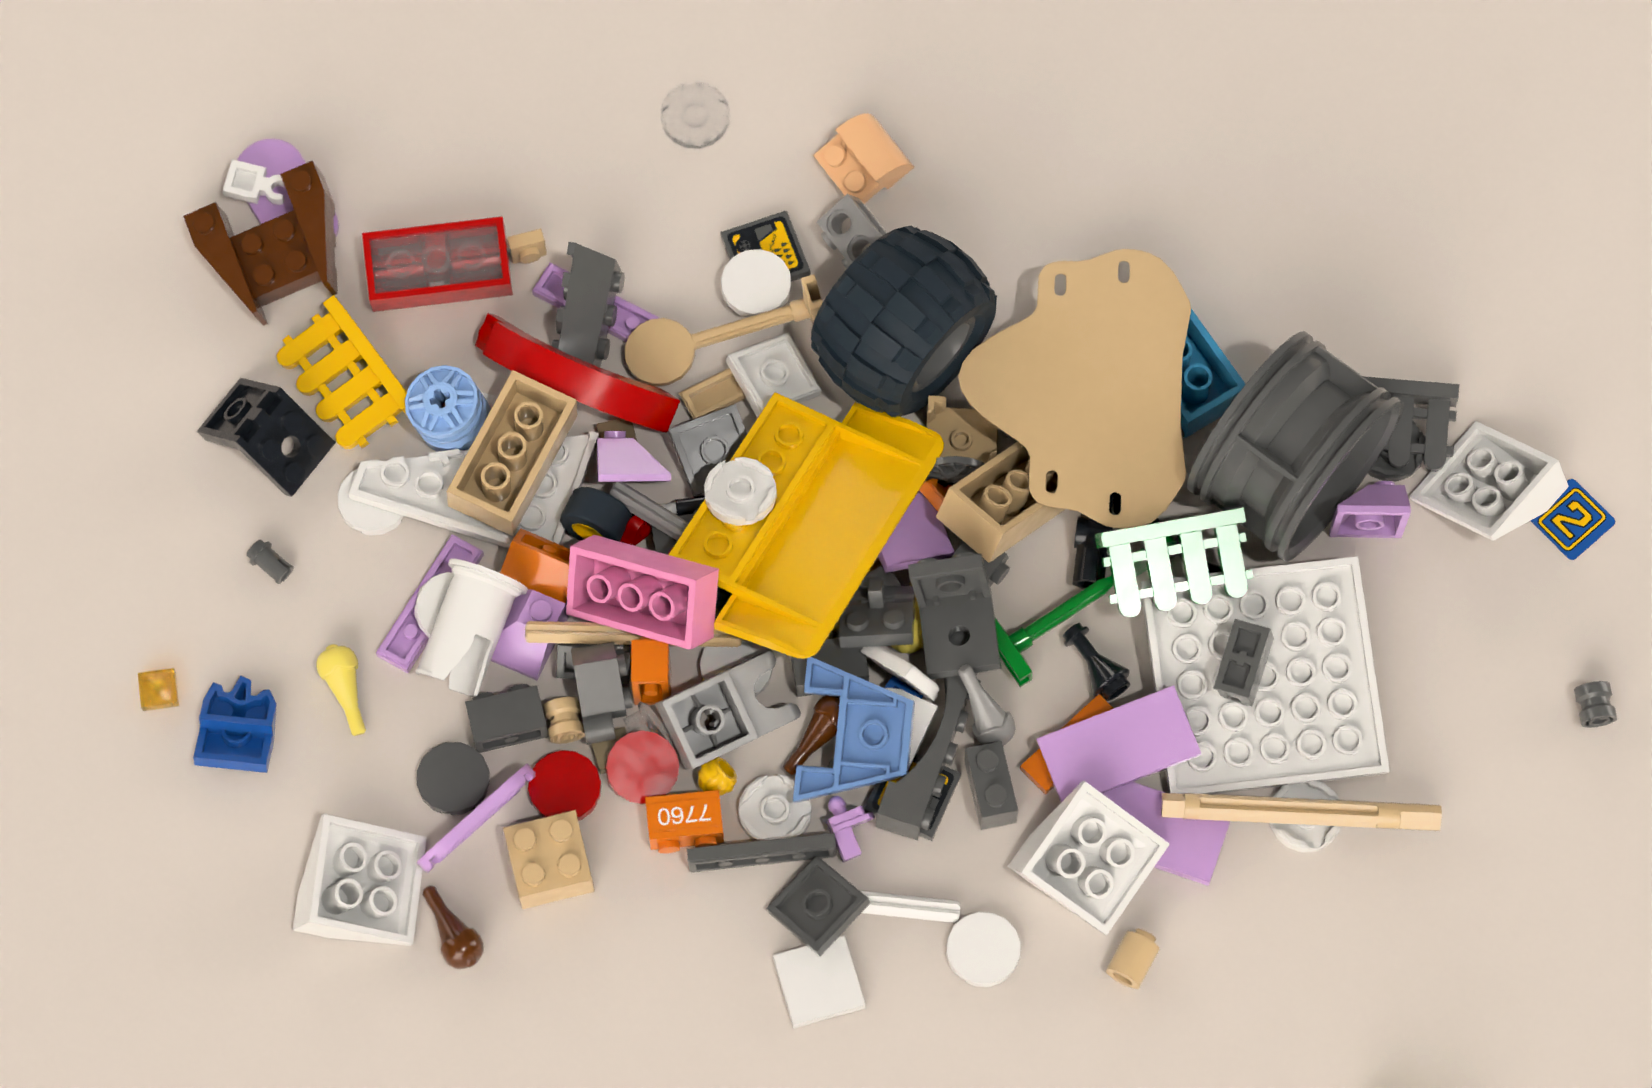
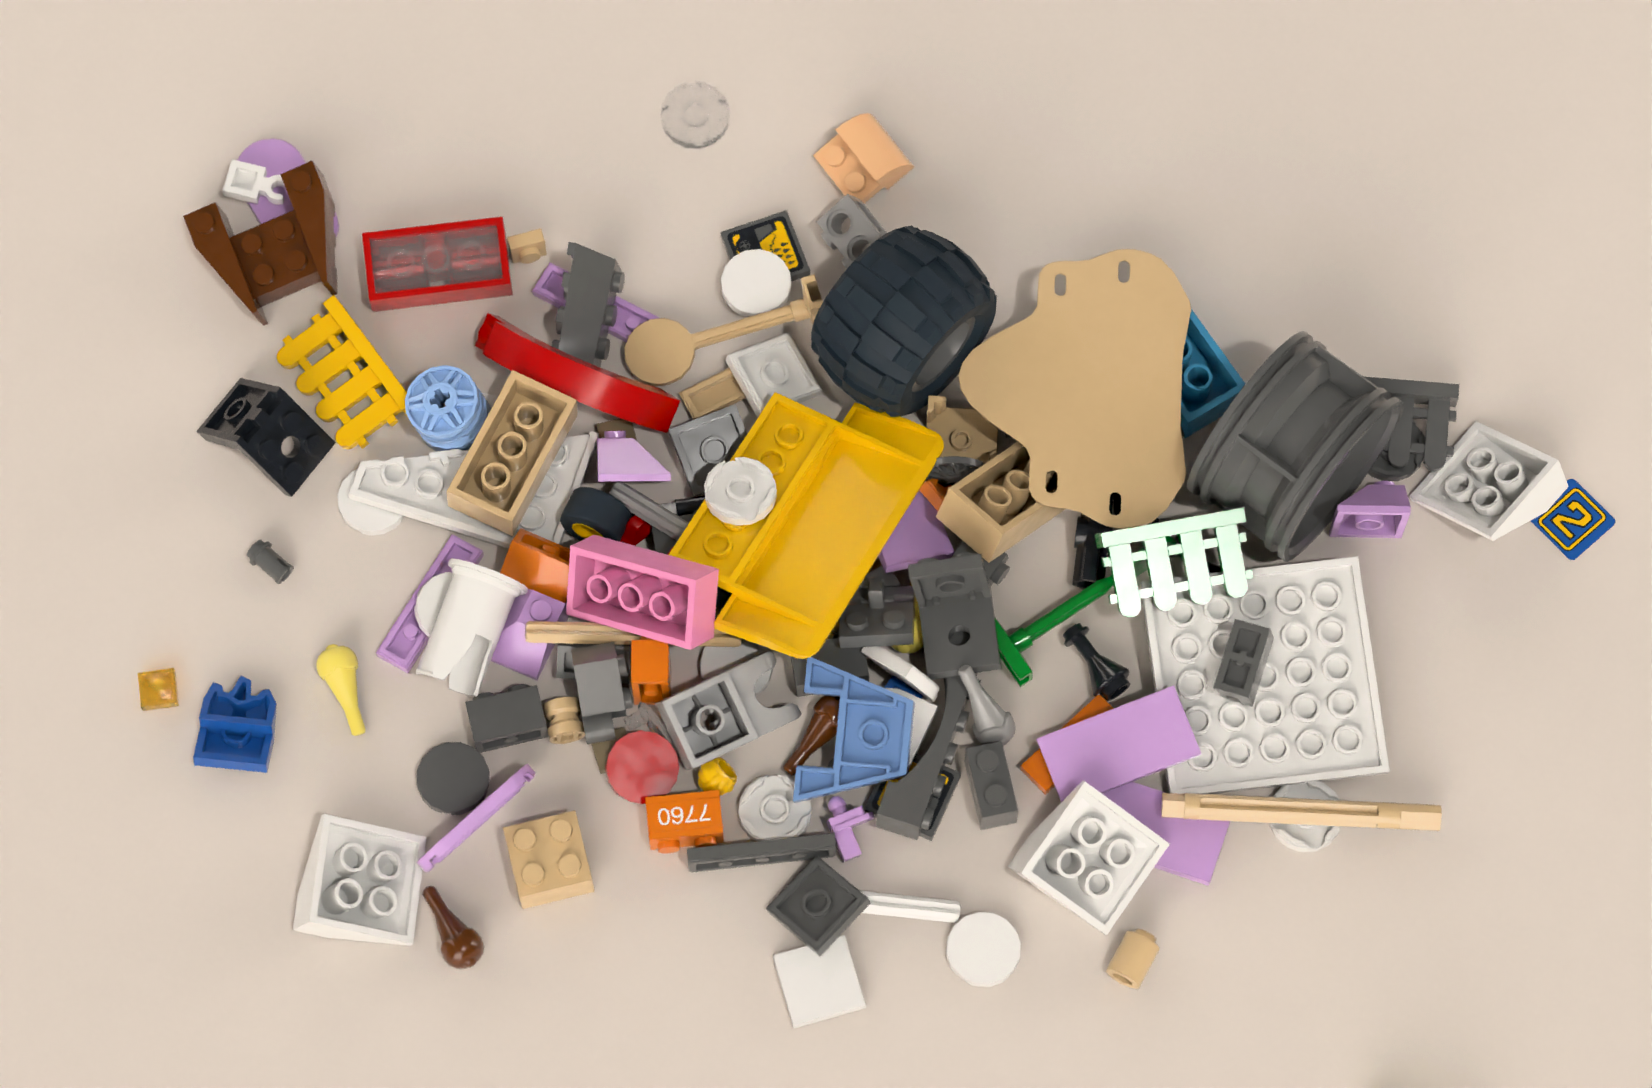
(565, 784): red tile -> none
(1595, 704): dark grey wheel -> none

